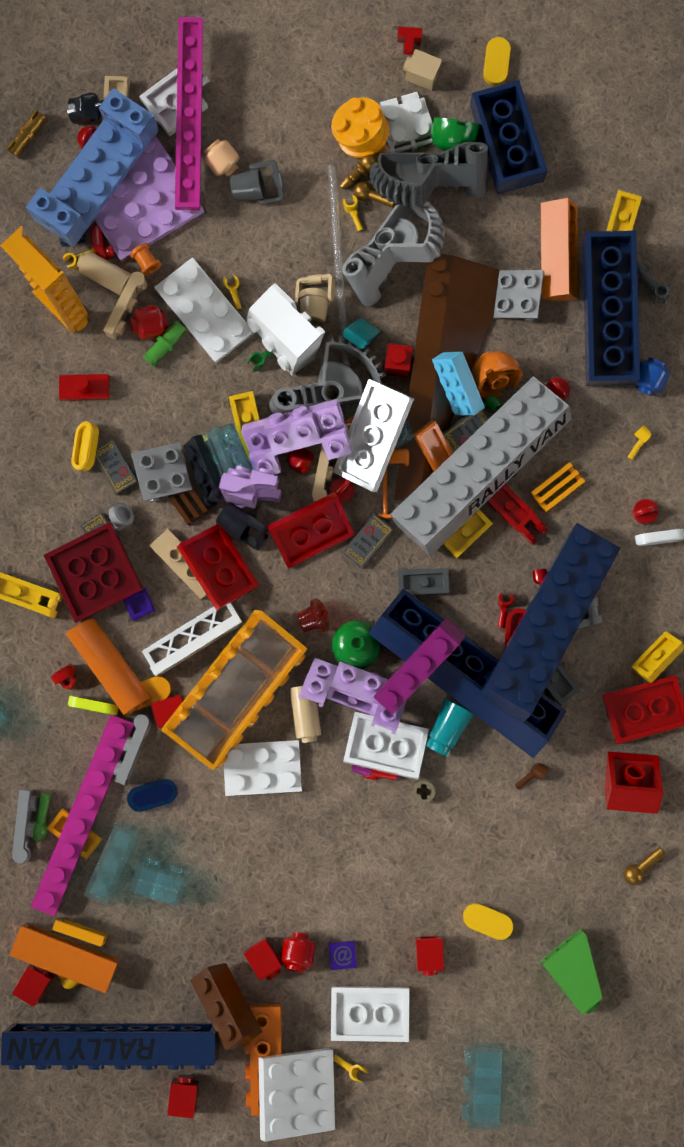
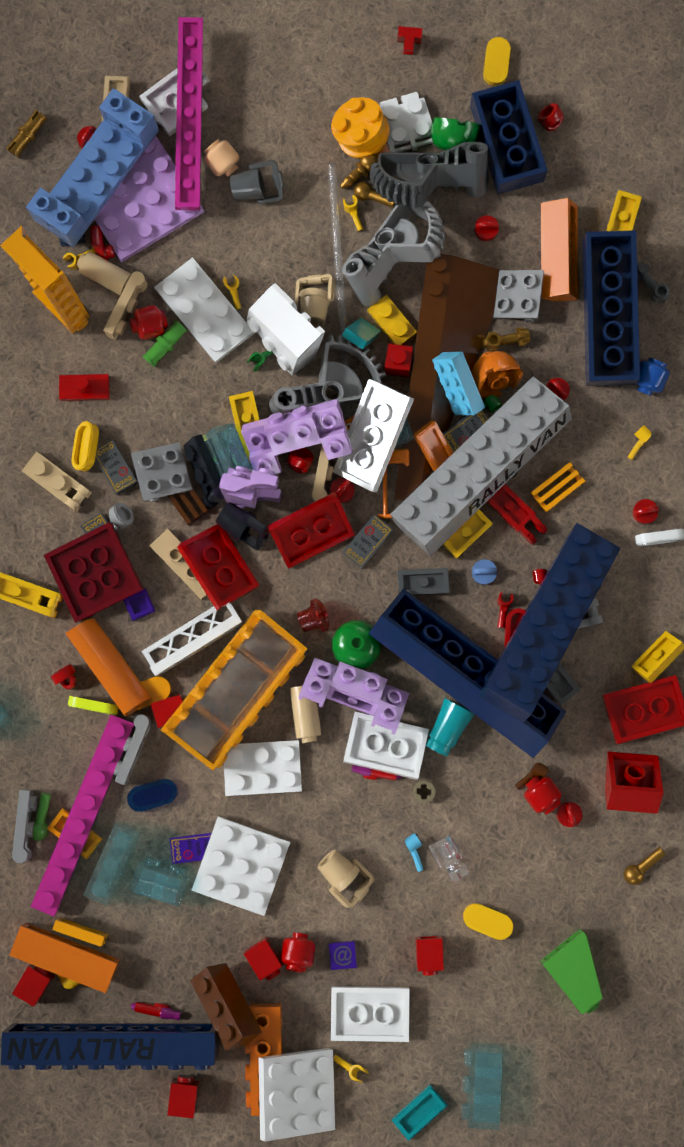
(55, 481): none -> tan plate
(84, 108): black piece -> none
(145, 259): orange bush -> none
(158, 1010): none -> piece
(189, 847): none -> dark purple tile
(240, 866): none -> white plate
(341, 873): none -> tan piece
(392, 321): none -> yellow plate
(412, 843): none -> medium azure hand
(419, 665): magenta brick -> none
(419, 1112): none -> teal tile
(422, 69): tan brick -> none
(448, 855): none -> clear plate
(484, 572): none -> medium blue tile
(486, 228): none -> red tile
(494, 340): none -> pearl gold bar
(542, 795): none -> red head
(551, 117): none -> red tile
(569, 814): none -> red tile

